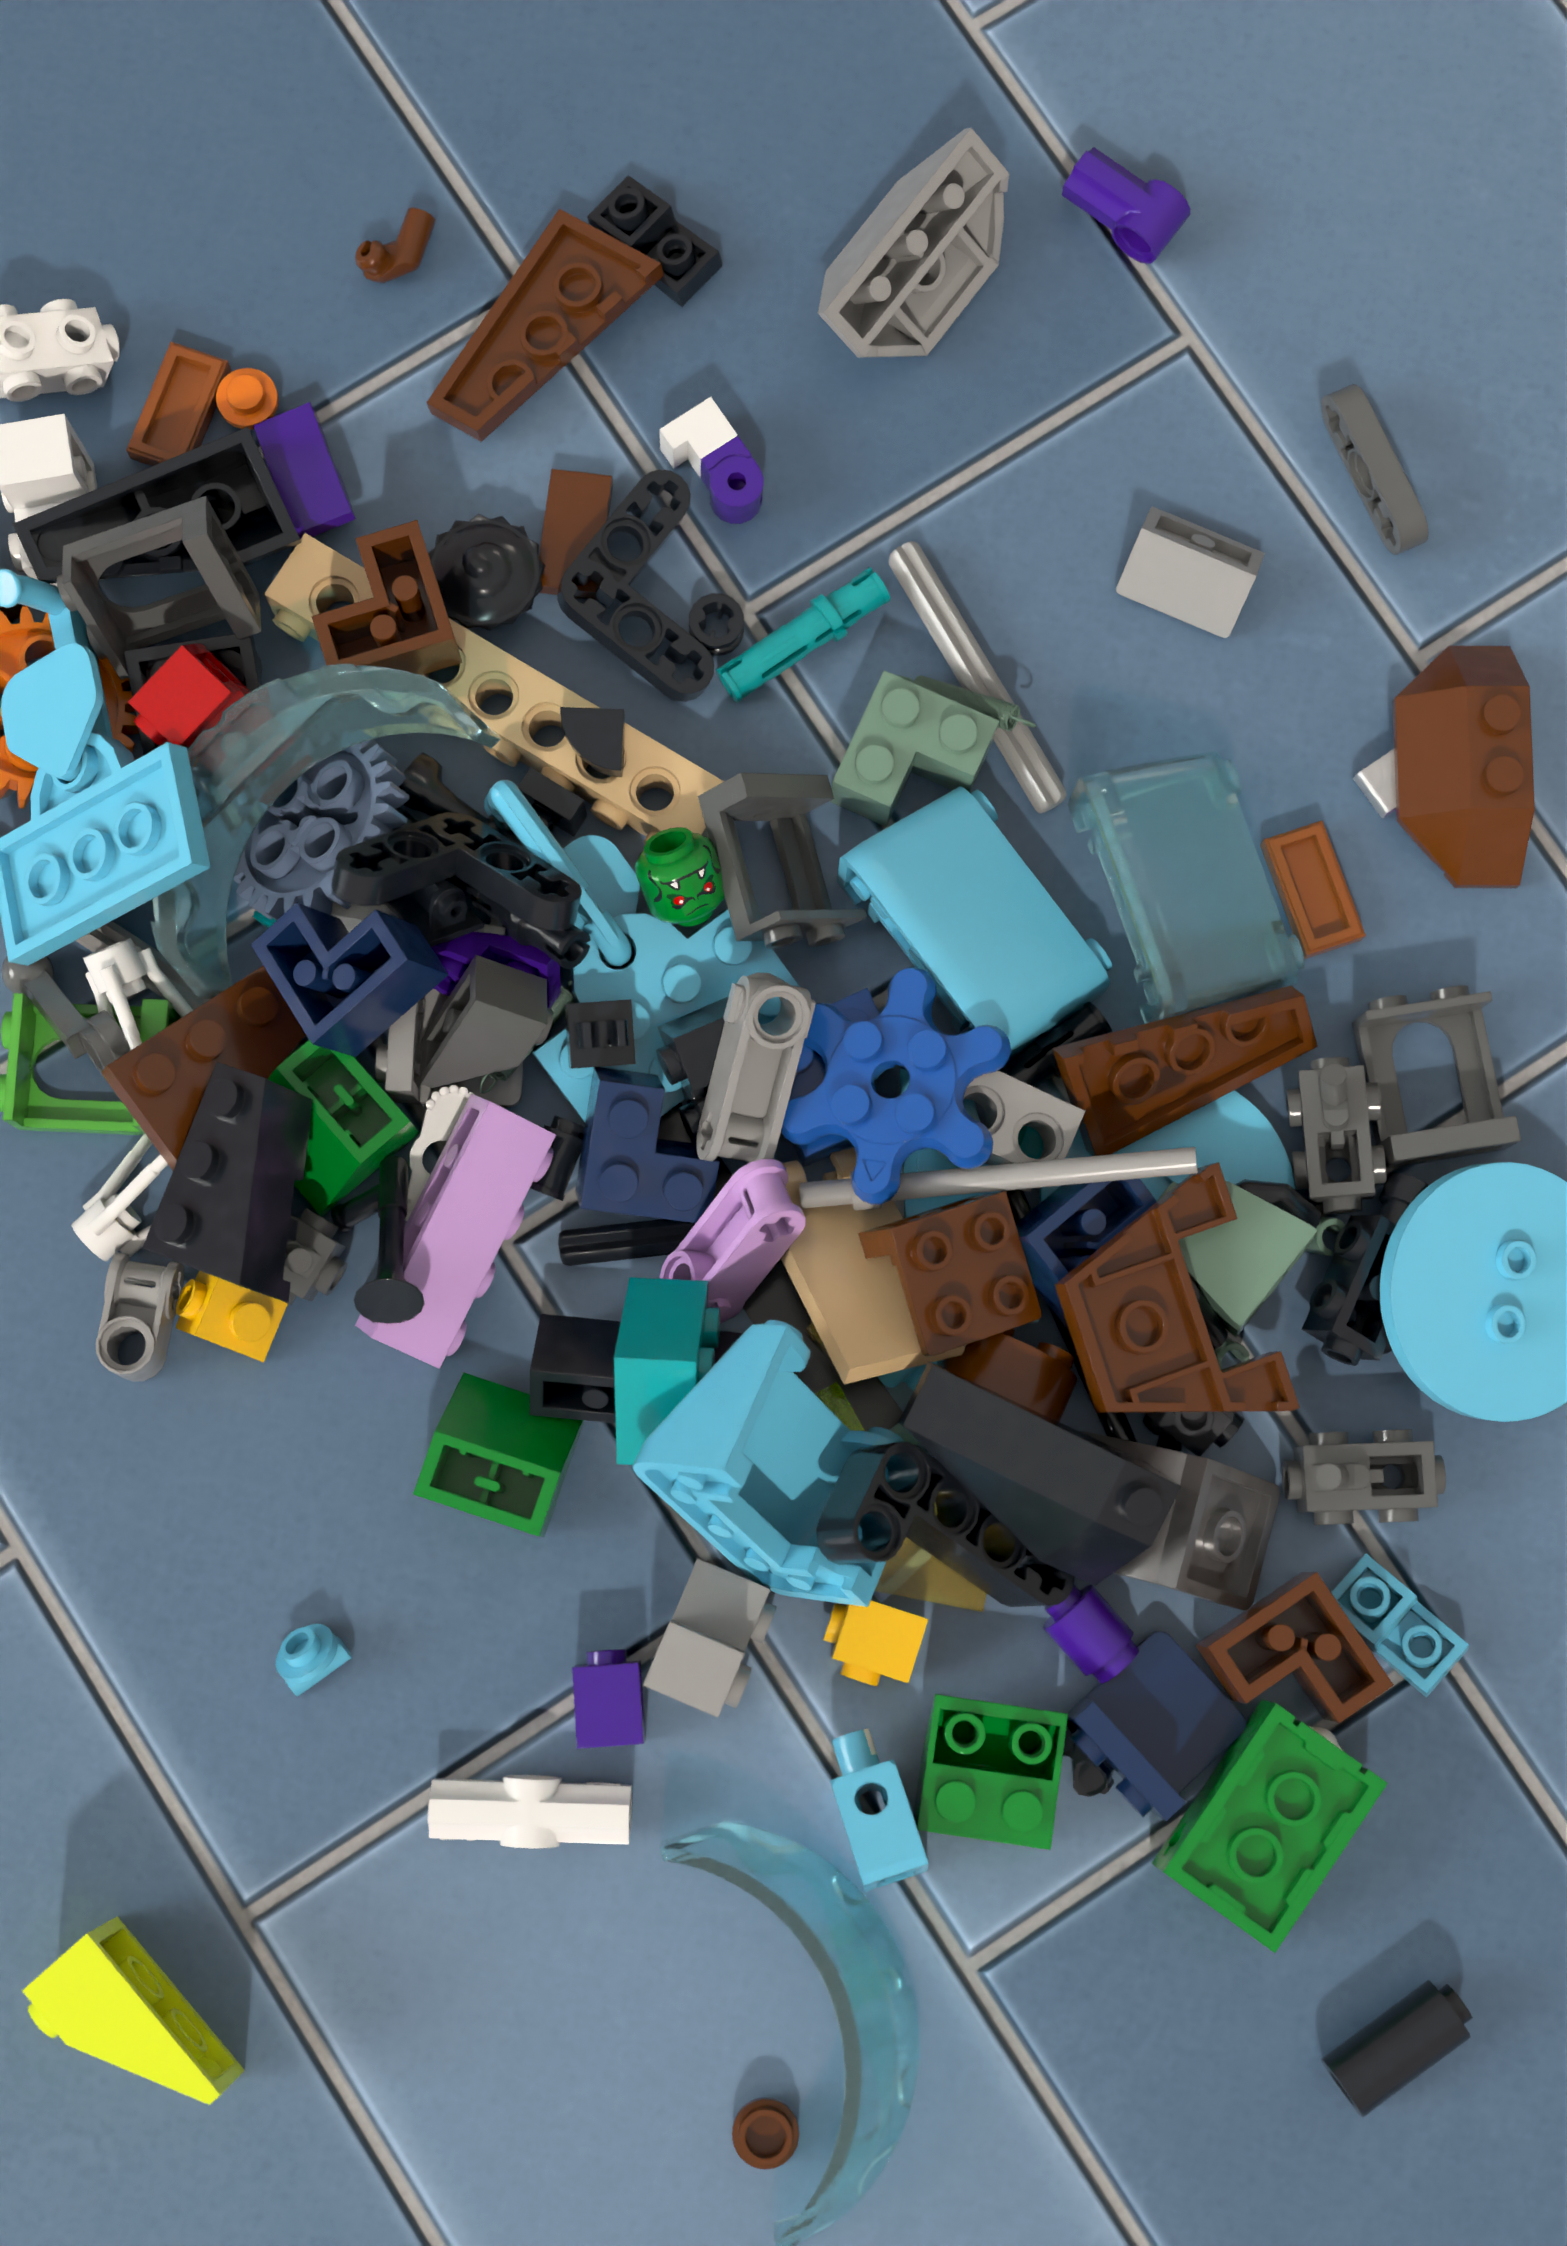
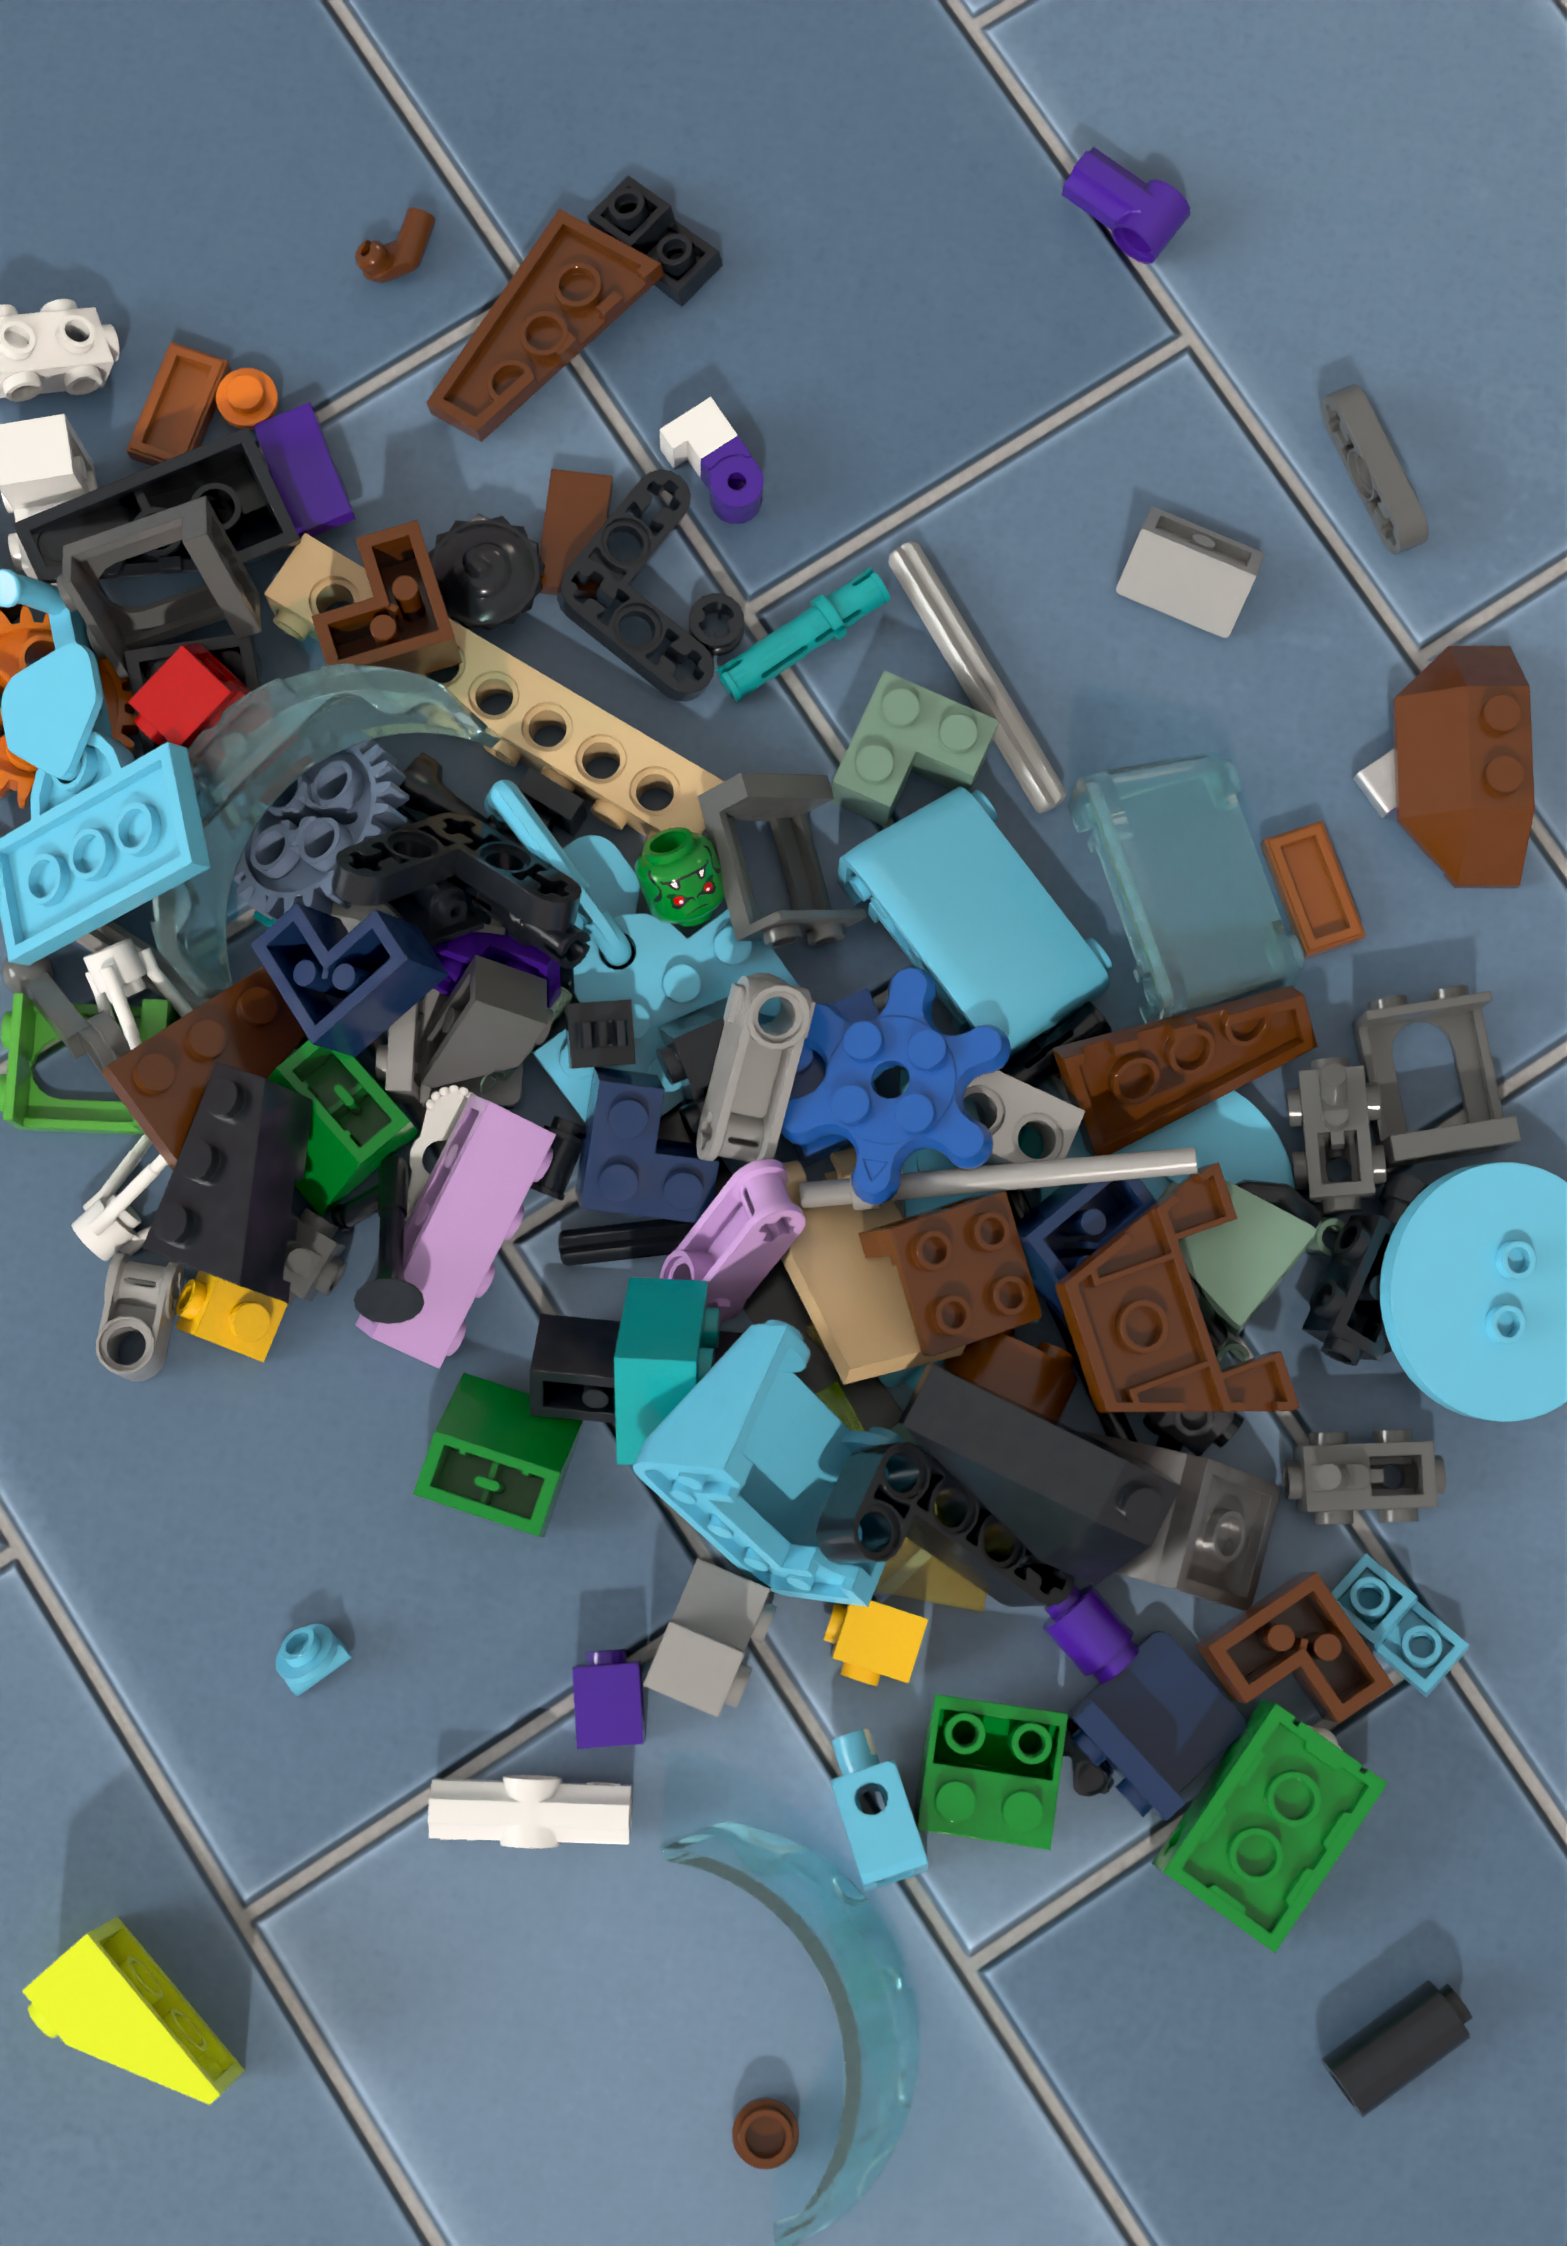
(596, 736): black tile -> none
(919, 253): light grey wedge -> none
(1004, 711): sand green piece -> none

